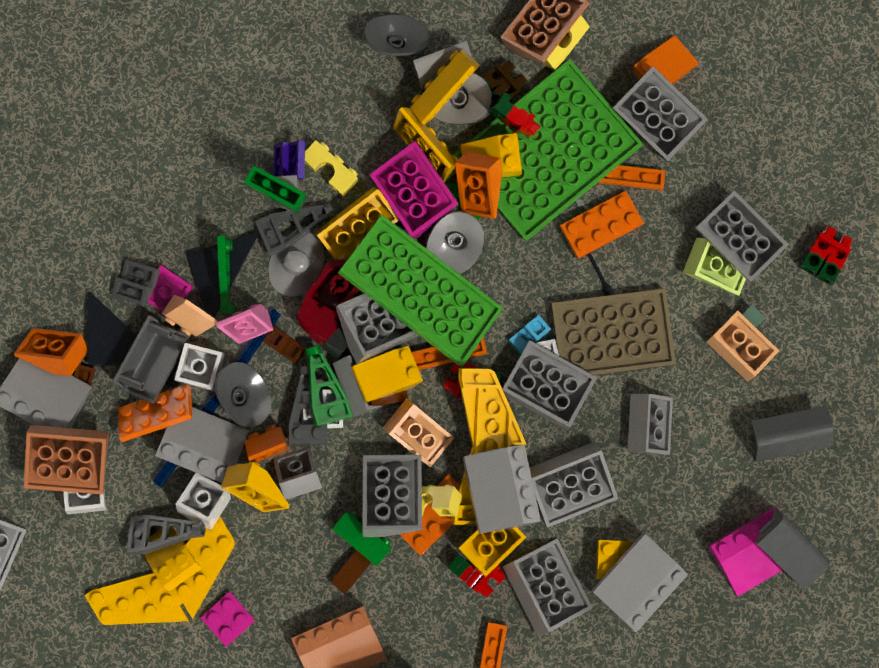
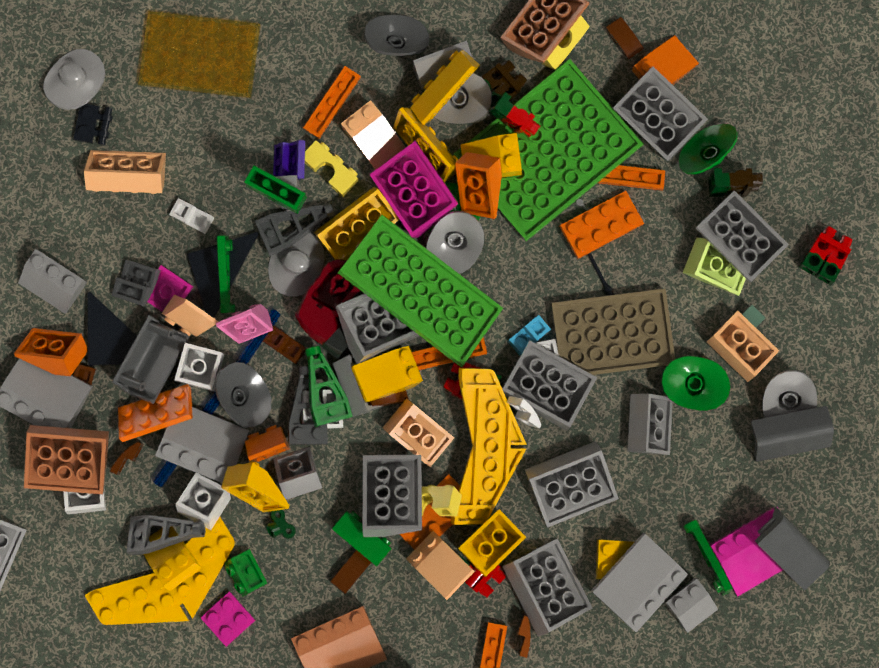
(51, 281): none -> light grey slope
(74, 79): none -> light grey hat
(87, 122): none -> black plate
(125, 171): none -> light nougat slope
(131, 453): none -> reddish brown slope
(191, 216): none -> white slope
(199, 54): none -> clear yellow plate
(245, 573): none -> green bracket
(279, 526): none -> dark green piece
(332, 102): none -> orange plate
(372, 135): none -> light nougat slope
(440, 565): none -> light nougat slope
(501, 489): light grey slope -> none
(524, 630): none -> dark orange slope
(525, 412): none -> white slope
(624, 37): none -> reddish brown slope
(691, 604): none -> light grey slope
(696, 383): none -> green hat
(707, 148): none -> green hat
(721, 581): none -> green plate
(741, 181): none -> hips
(789, 393): none -> light grey hat

